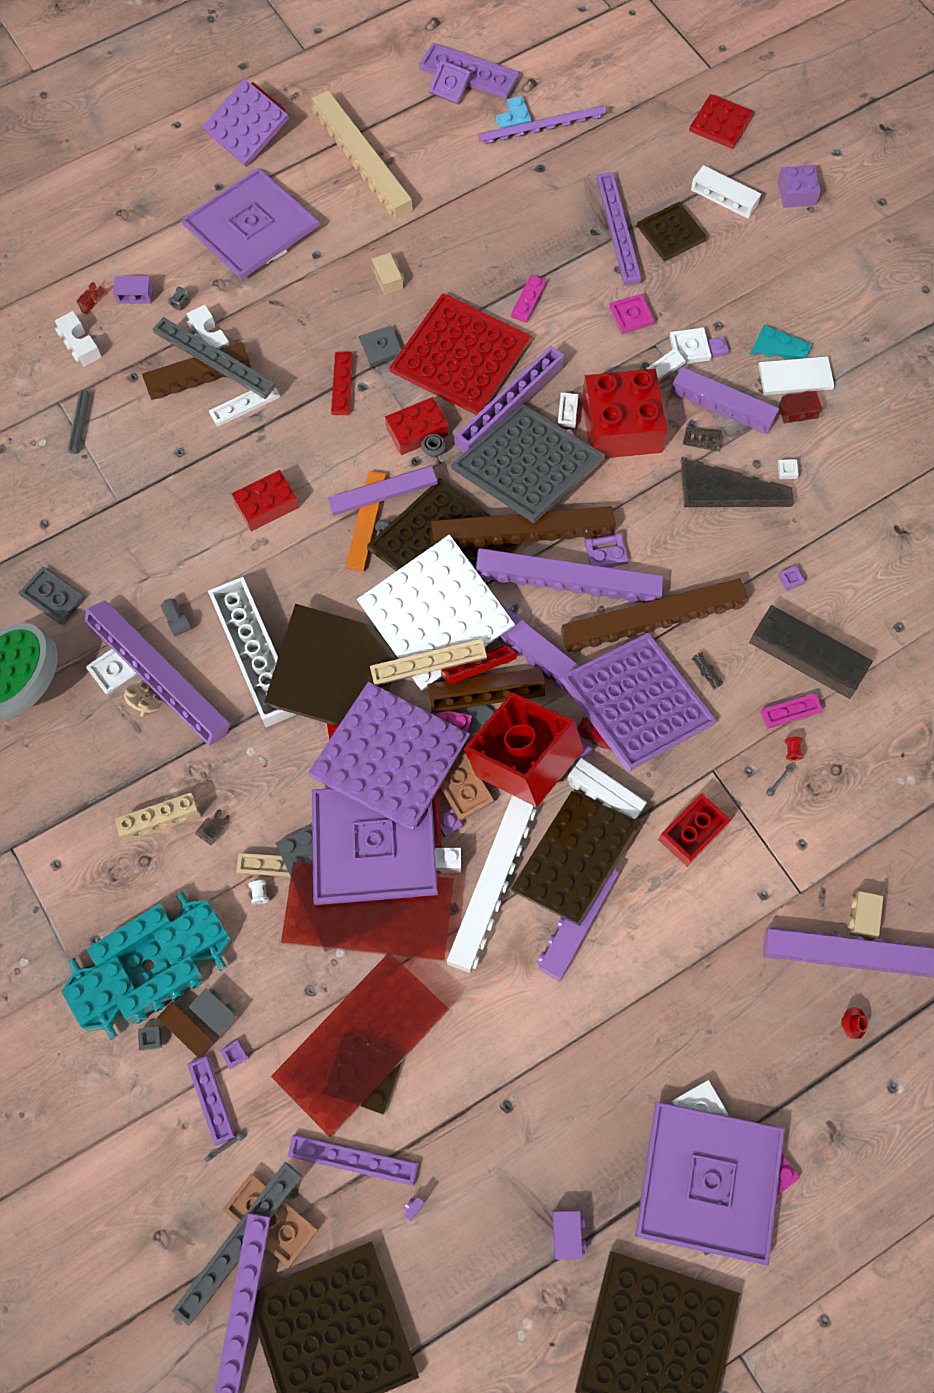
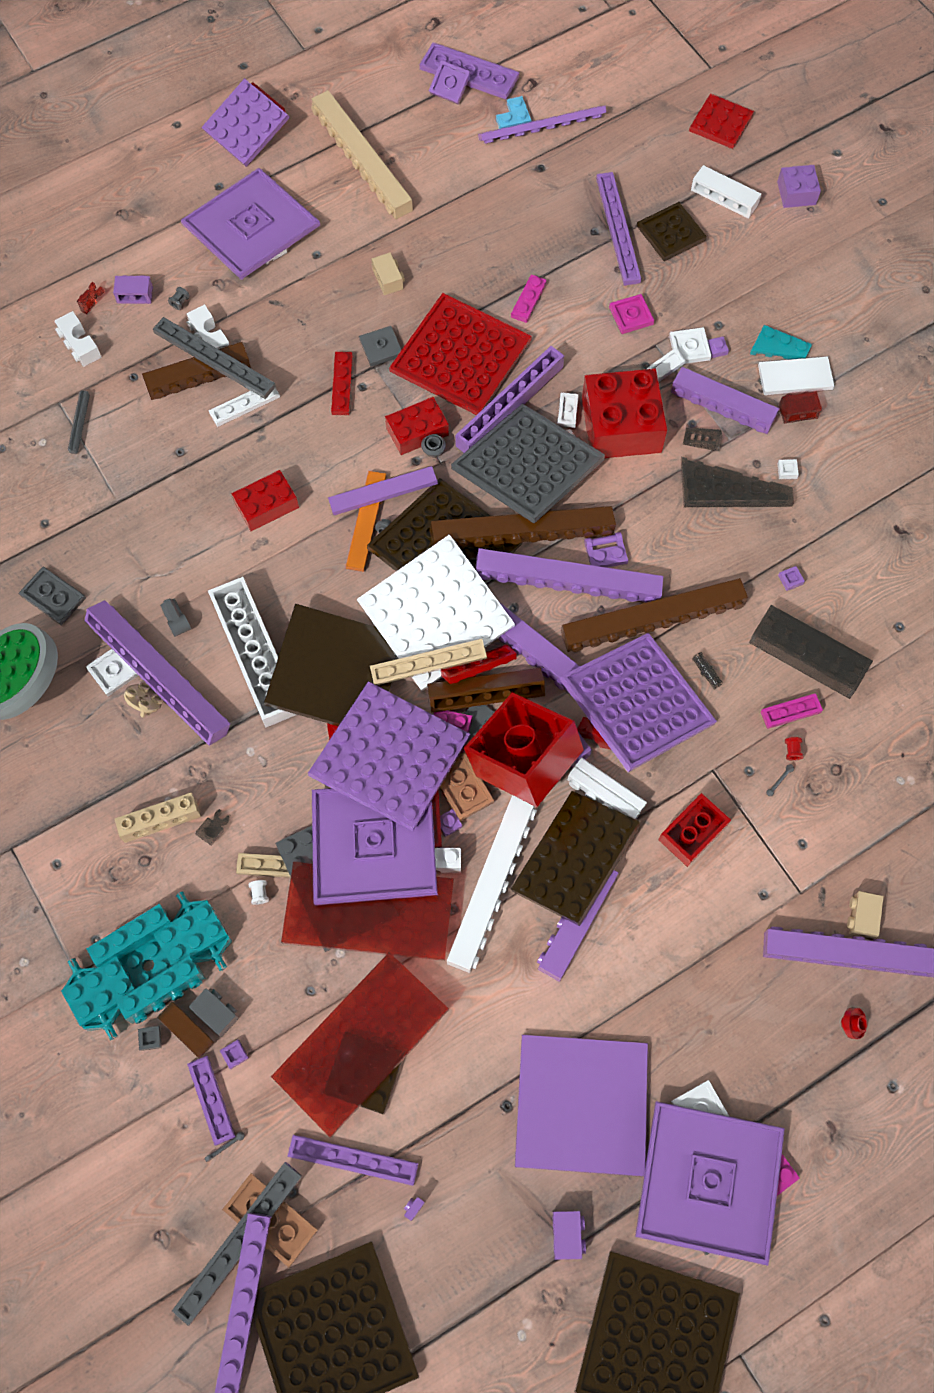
(582, 1105): none -> medium lavender tile

